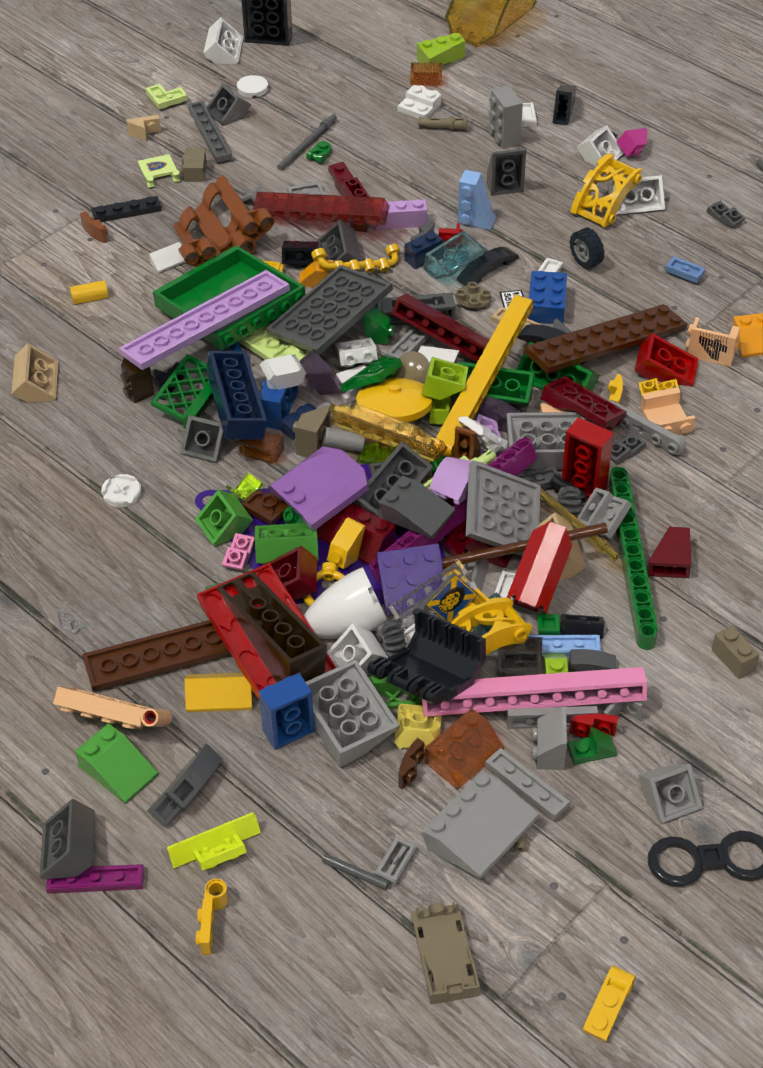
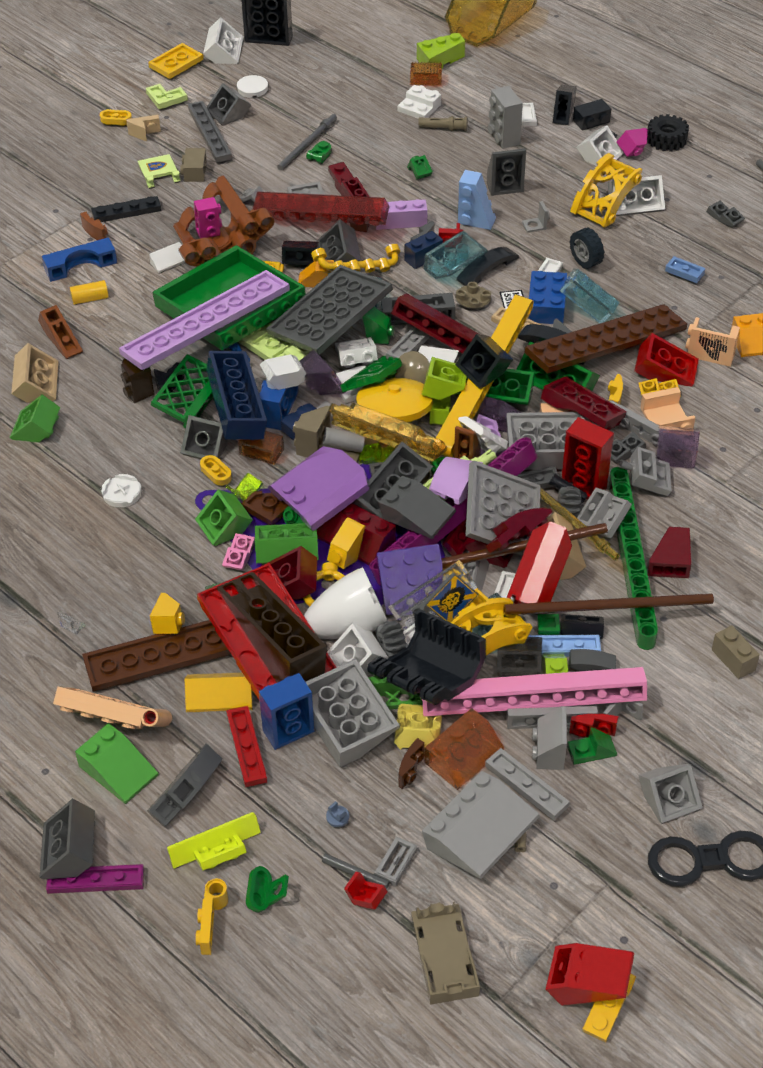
(36, 420): none -> bright green slope
(59, 332): none -> dark orange slope
(97, 252): none -> blue arch
(115, 117): none -> yellow plate
(166, 616): none -> yellow slope
(176, 60): none -> yellow plate
(207, 217): none -> dark pink brick
(215, 470): none -> yellow plate
(246, 746): none -> red plate
(261, 889): none -> green bracket
(337, 815): none -> sand blue plate
(363, 892): none -> red bracket
(420, 167): none -> green bracket
(483, 361): none -> black slope
(517, 527): none -> dark red slope
(541, 221): none -> light grey bracket
(588, 973): none -> red slope
(589, 296): none -> clear light blue slope
(592, 114): none -> black brick
(608, 604): none -> reddish brown piece
(648, 471): none -> light grey plate
(667, 132): none -> black tyre
(677, 446): none -> clear purple slope

